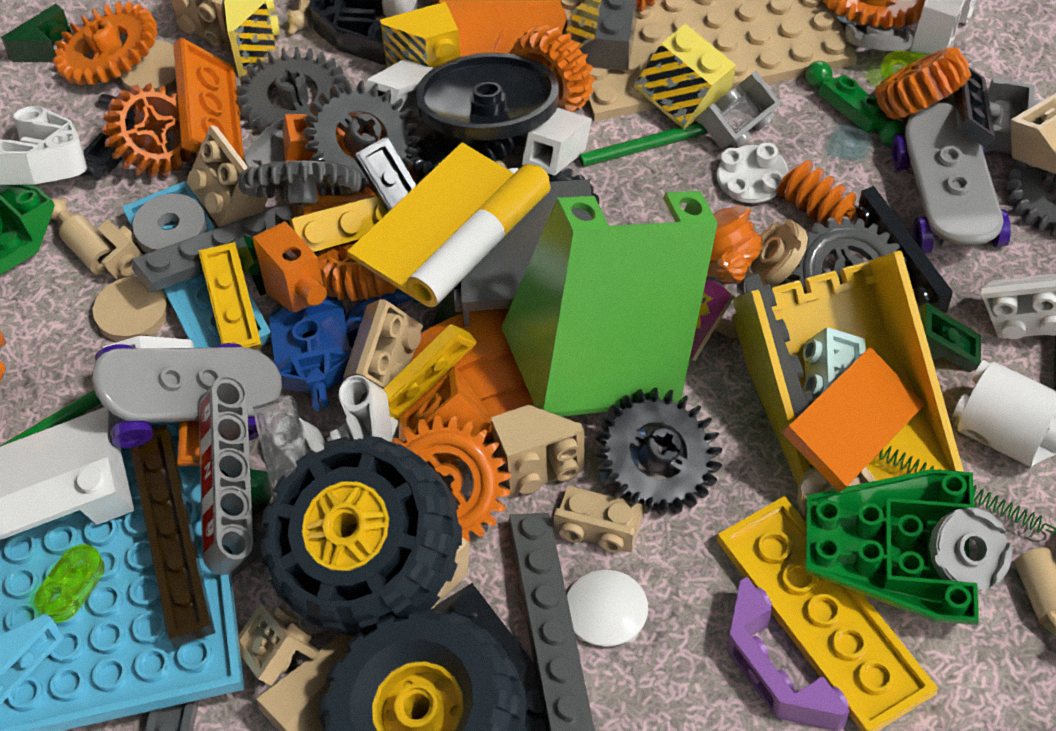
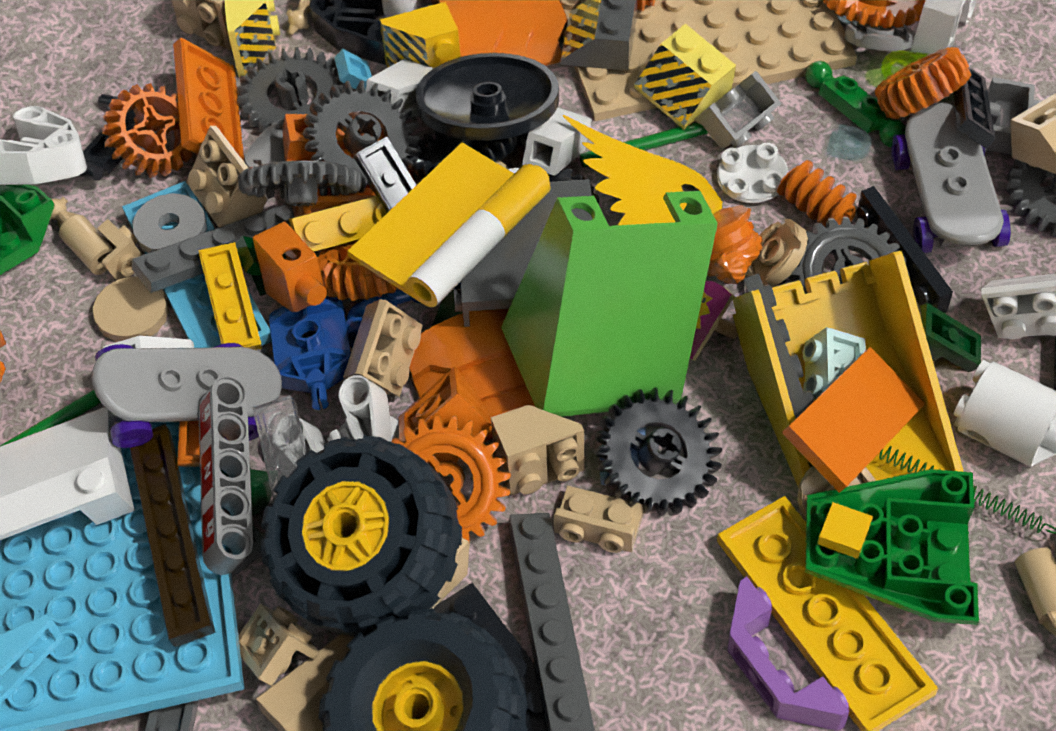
(35, 37): dark green slope -> none
(71, 581): clear neon green plate -> none
(103, 38): orange gear -> none
(155, 68): tan tile -> none
(352, 68): none -> medium azure tile
(427, 368): yellow tile -> none
(563, 59): orange gear -> none
(607, 608): white dish -> none
(640, 178): none -> yellow piece
(845, 530): none -> yellow tile
(948, 547): light grey tile -> none

